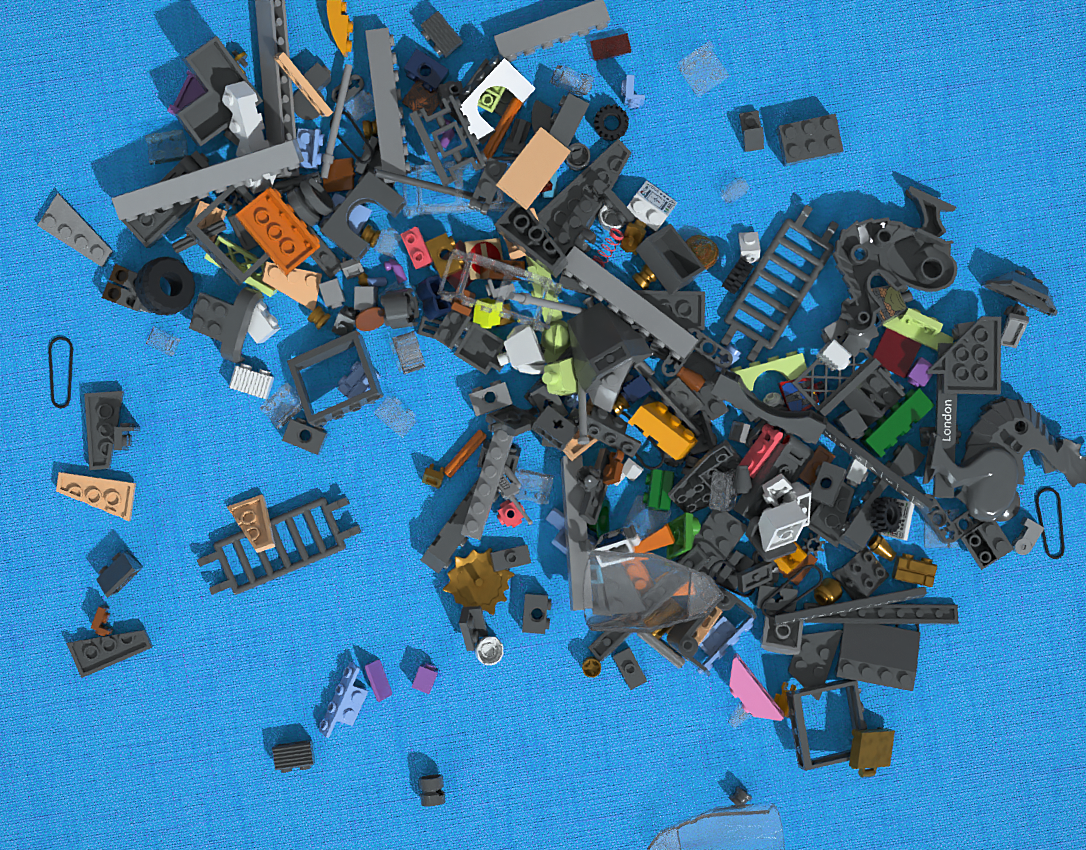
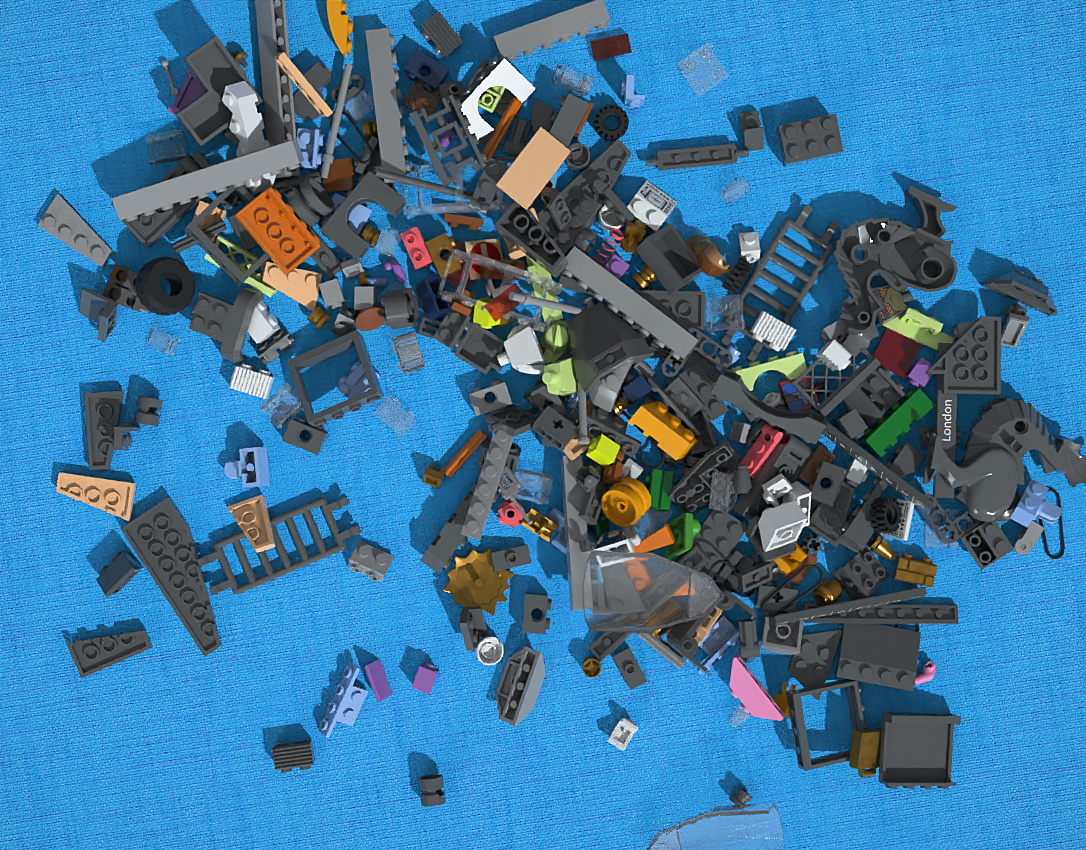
(51, 371): black piece -> none
(99, 309): none -> dark grey bracket
(101, 617): dark orange bracket -> none
(148, 418): none -> dark grey wheel
(170, 556): none -> dark grey wing
(174, 91): none -> light grey hinge
(251, 467): none -> light blue brick
(268, 349): none -> dark grey hinge
(370, 561): none -> light grey bracket
(471, 222): none -> dark orange plate
(502, 304): none -> clear red plate
(520, 685): none -> light grey wedge
(541, 525): none -> pearl gold hips
(556, 206): none -> dark grey bracket
(584, 119): none -> dark orange piece
(602, 450): none -> neon yellow brick
(616, 266): none -> medium lavender brick
(622, 733): none -> white bracket
(626, 502): none -> light orange wheel
(691, 378): dark orange cone -> none
(696, 157): none -> dark grey plate
(712, 262): none -> piece
(724, 307): none -> clear plate
(748, 643): none -> dark grey piece
(773, 331): none -> white brick
(917, 750): none -> dark grey panel
(927, 673): none -> bright pink arm
(1034, 505): none -> light blue brick

